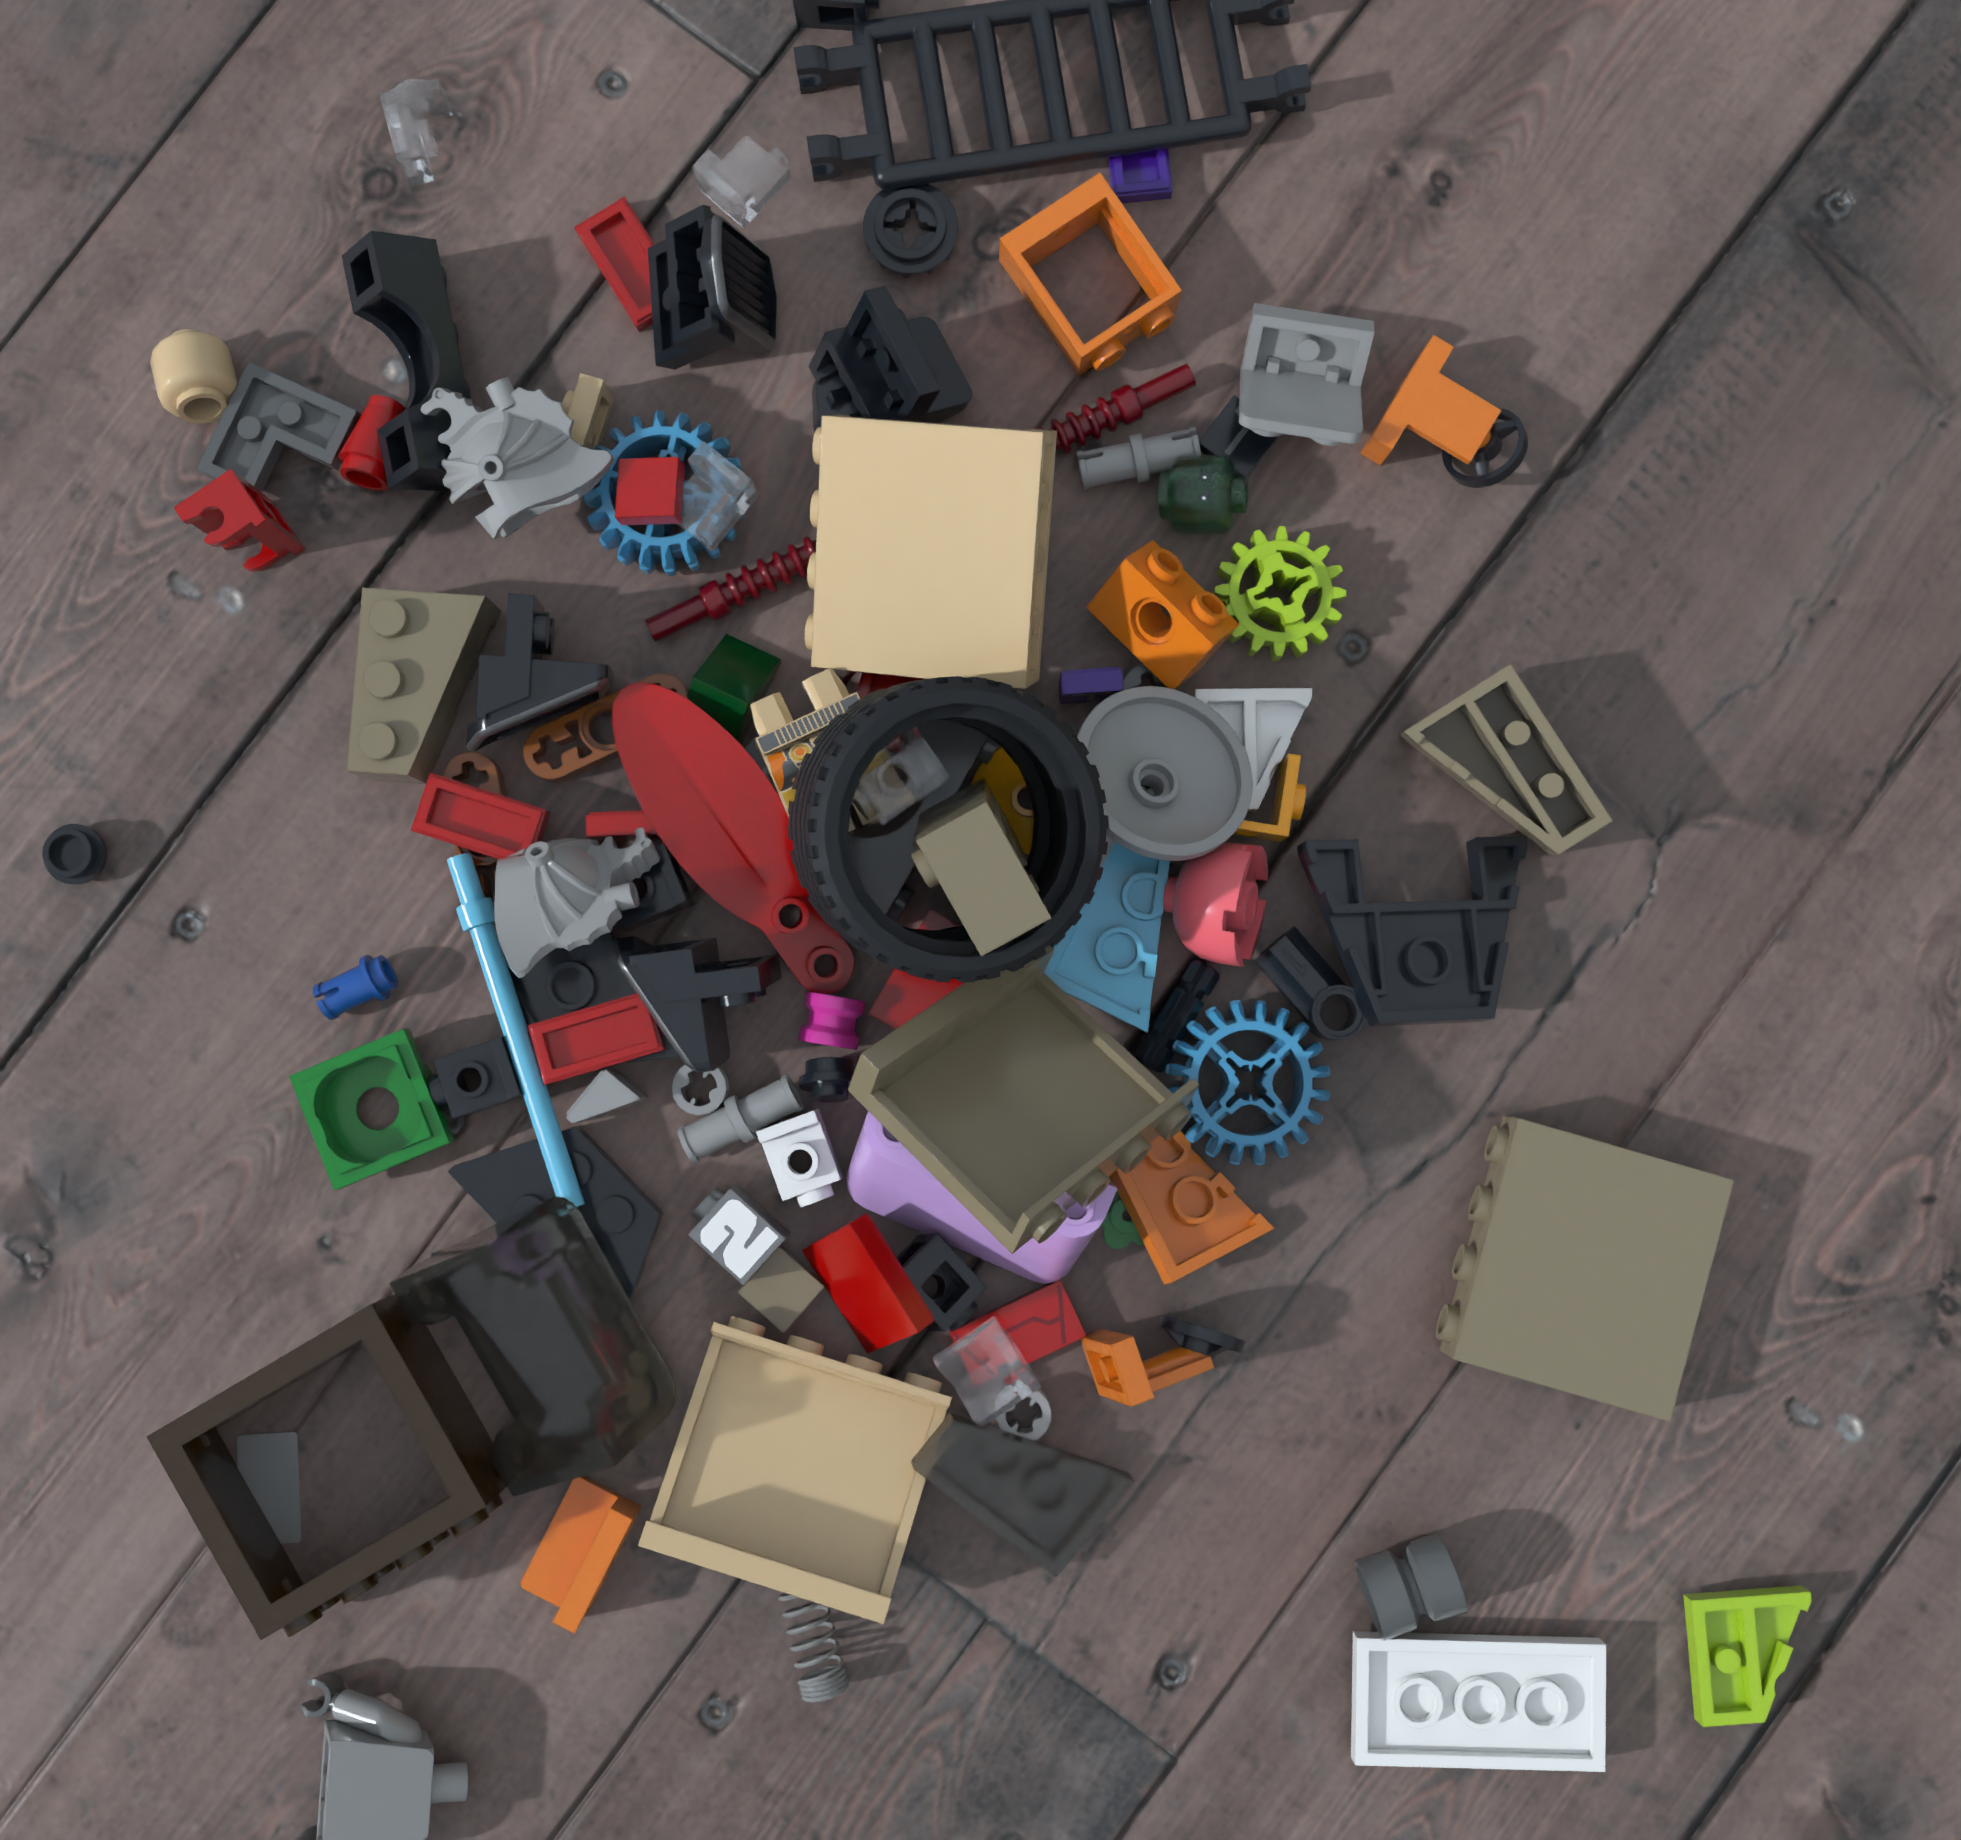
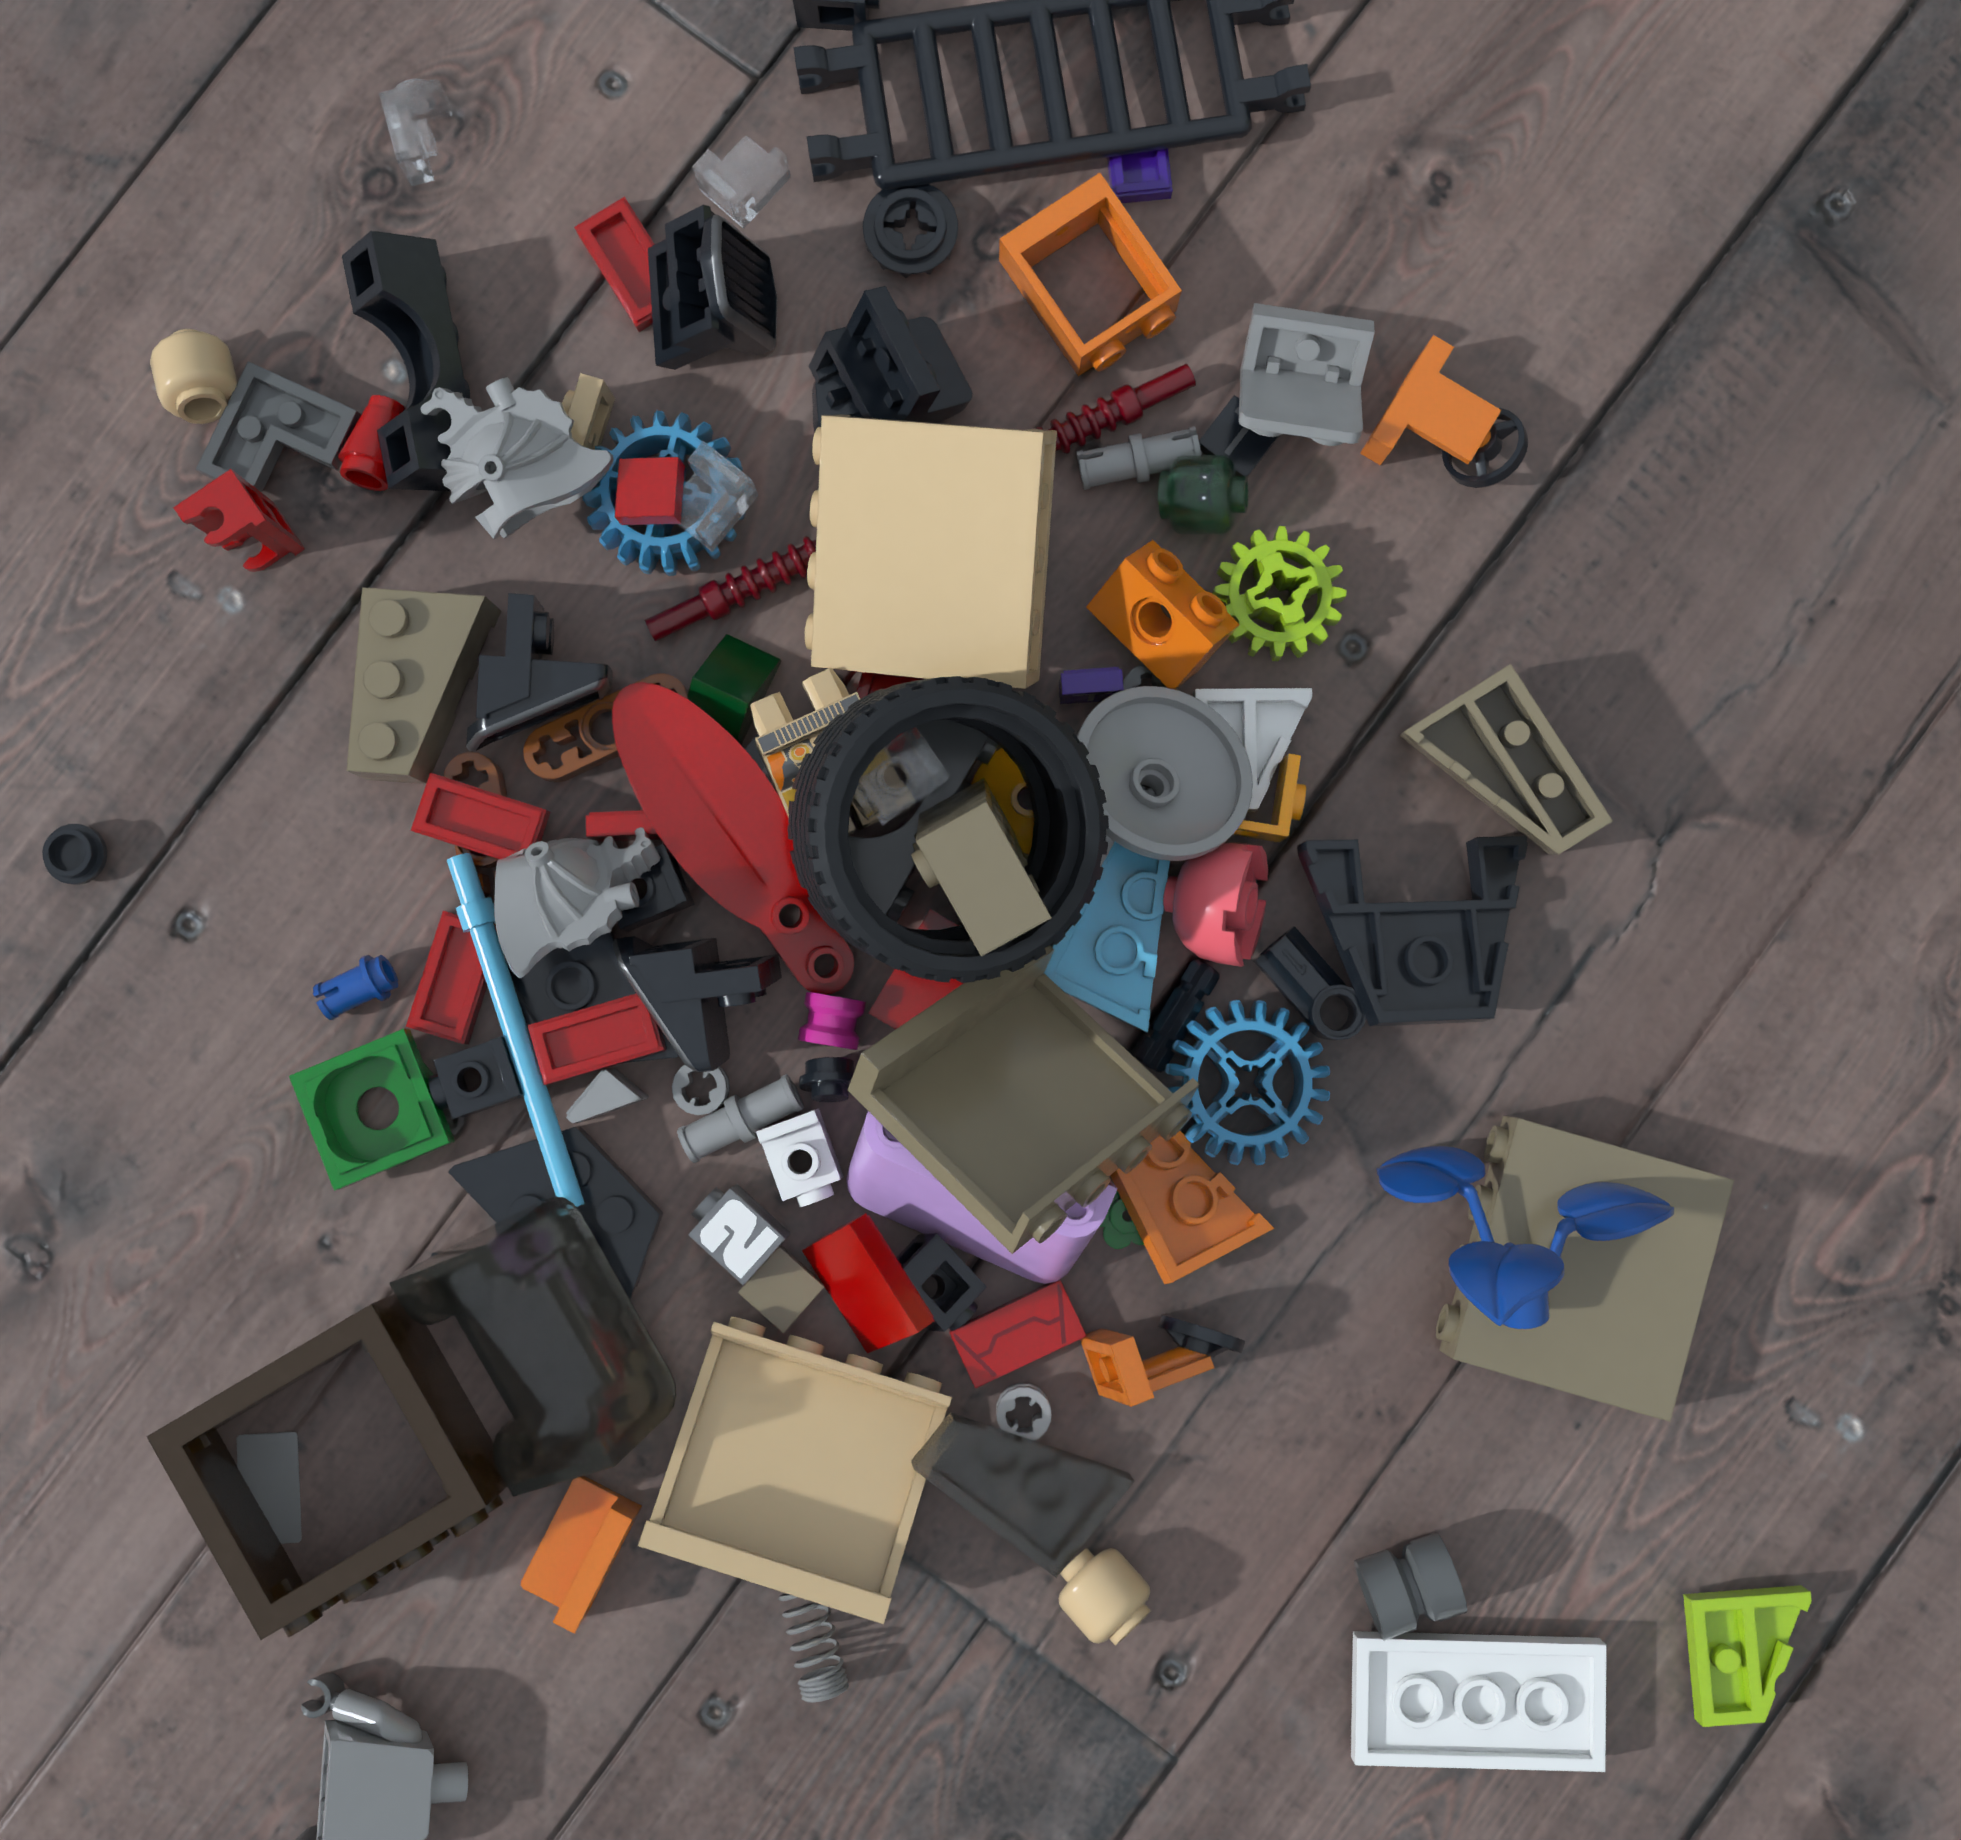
(450, 985): none -> red tile
(987, 1371): clear panel -> none
(1104, 1595): none -> tan head
(1512, 1279): none -> blue plant

